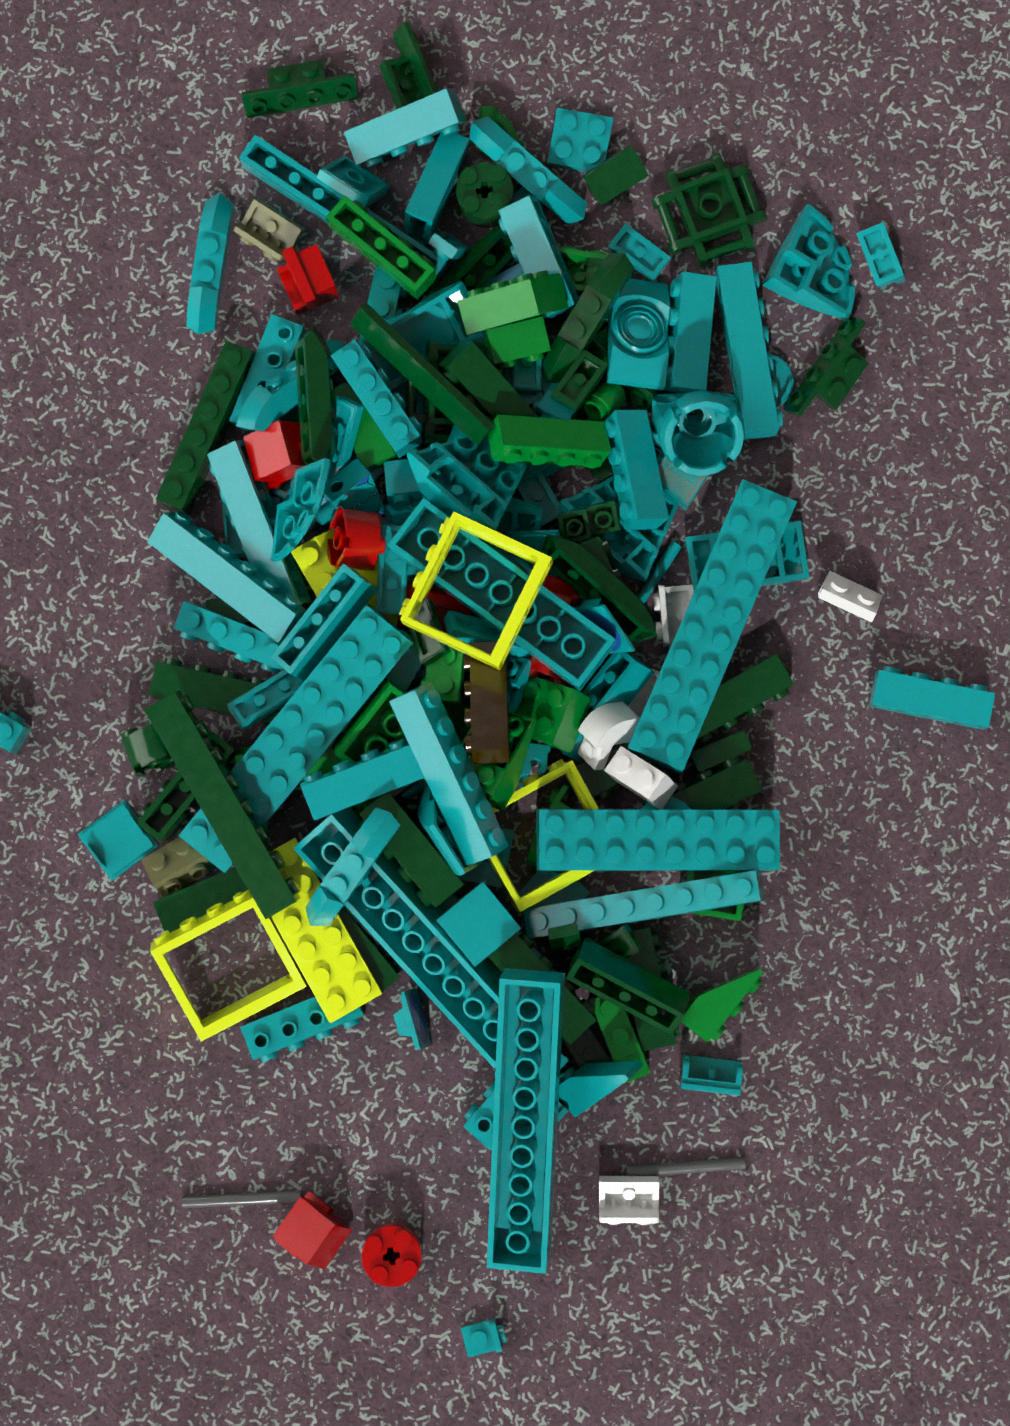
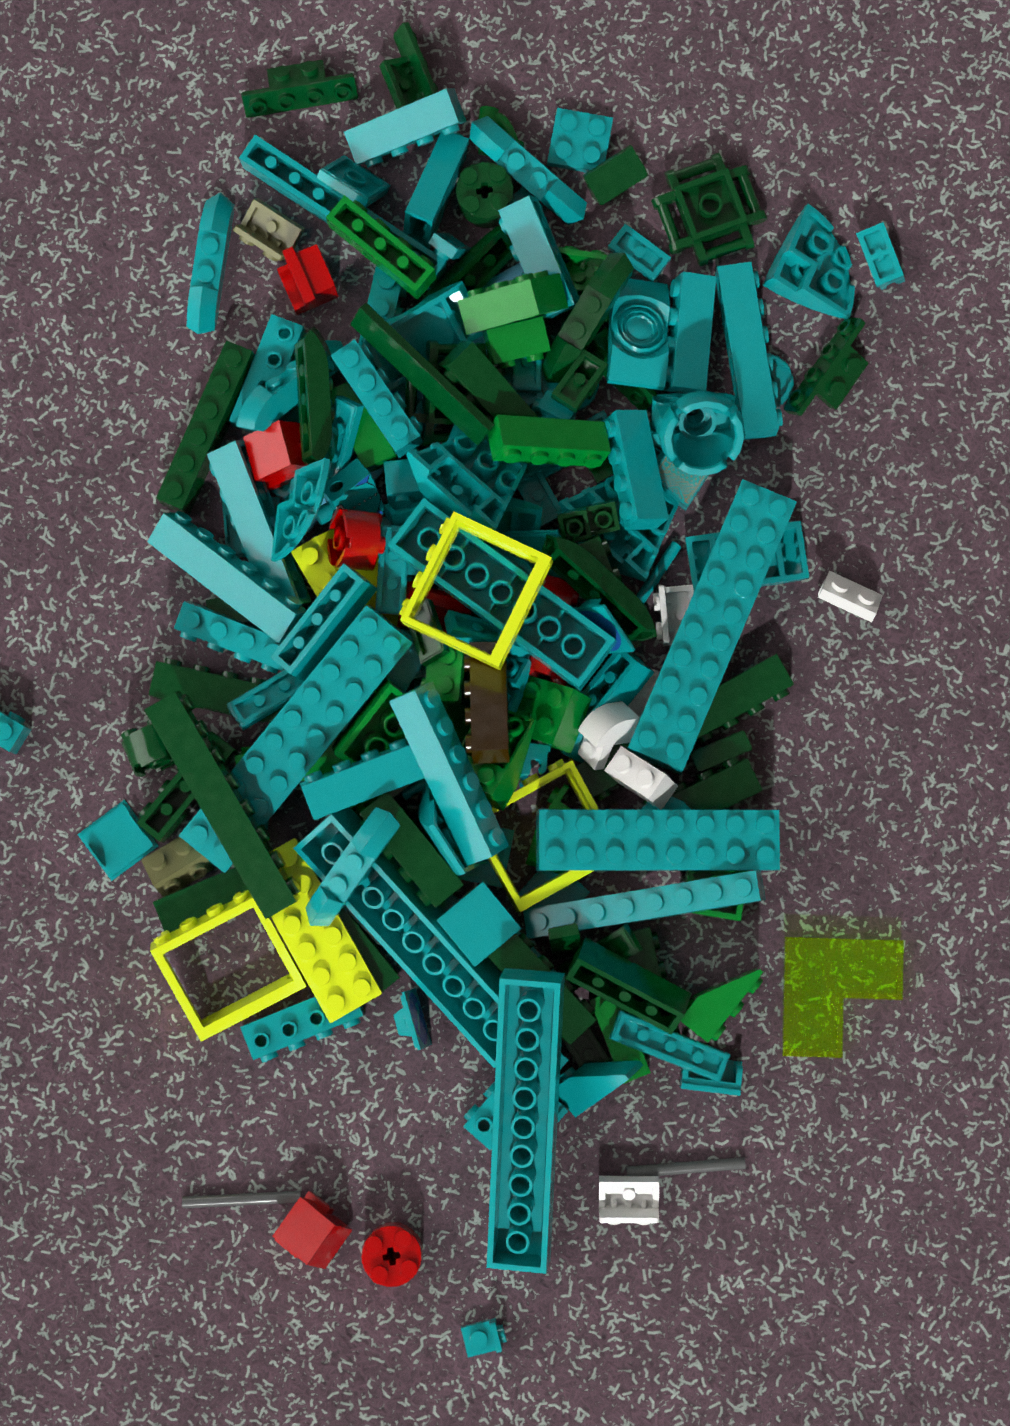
(604, 401): green brick -> none
(670, 1048): none -> teal tile
(818, 979): none -> clear neon green plate
(932, 699): teal brick -> none

